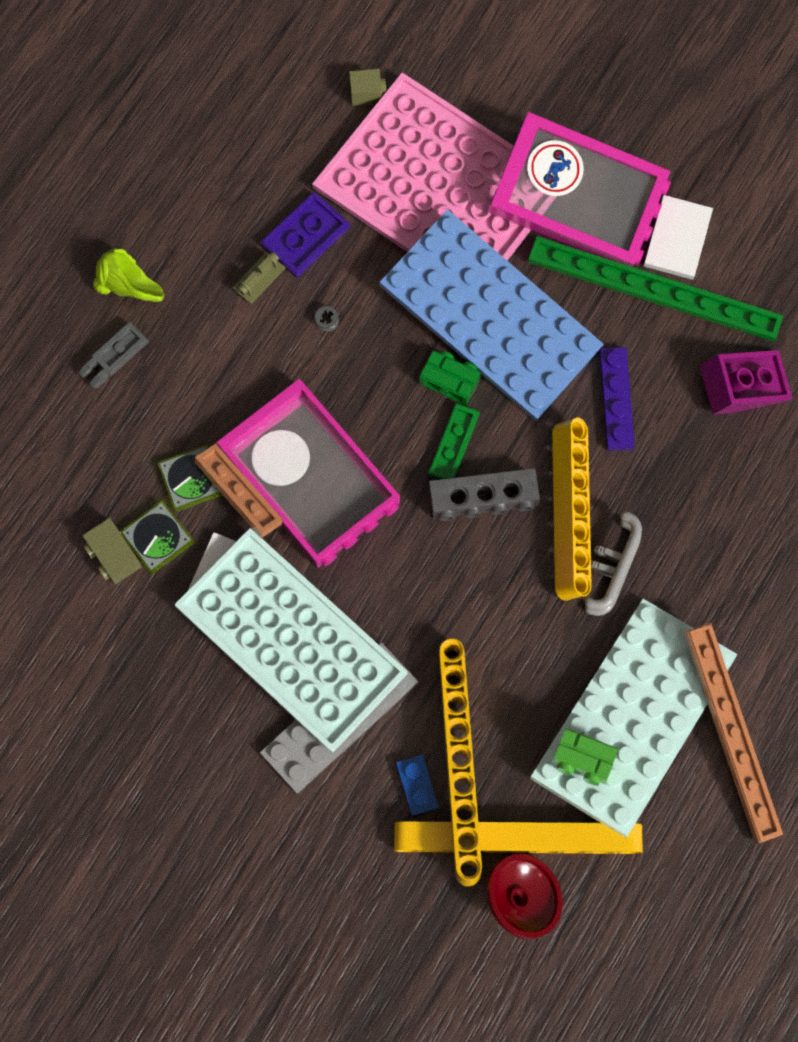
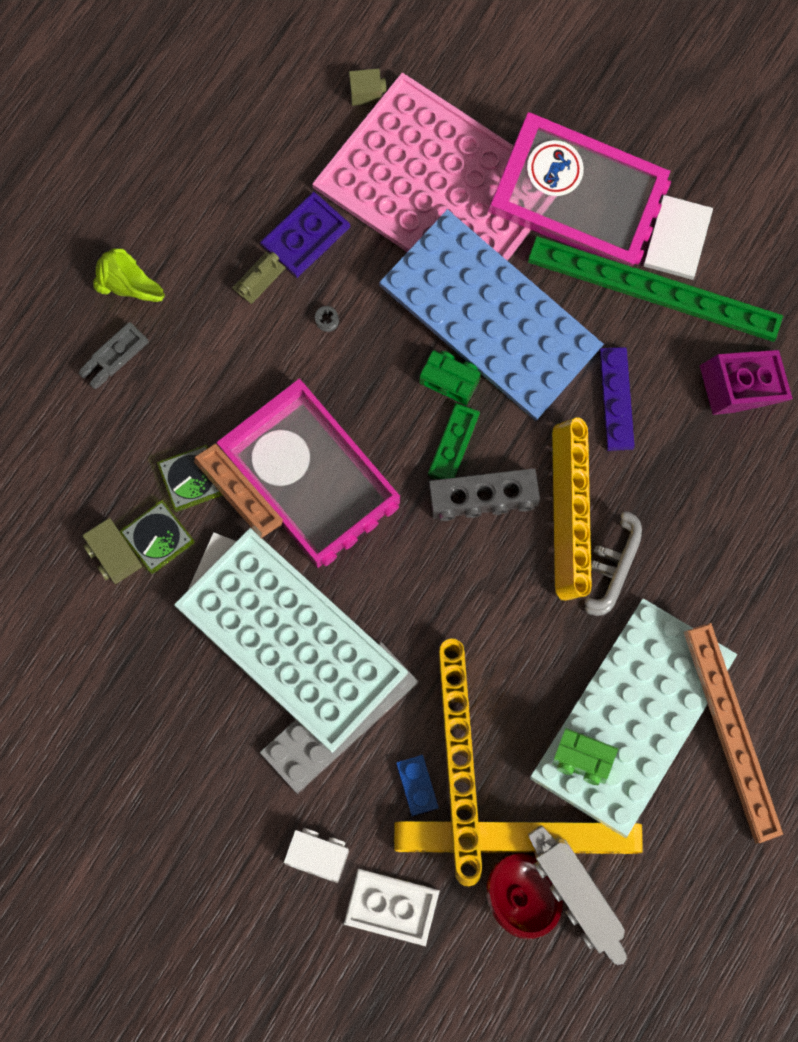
(317, 855): none -> white brick
(391, 907): none -> white tile
(580, 894): none -> light grey hinge

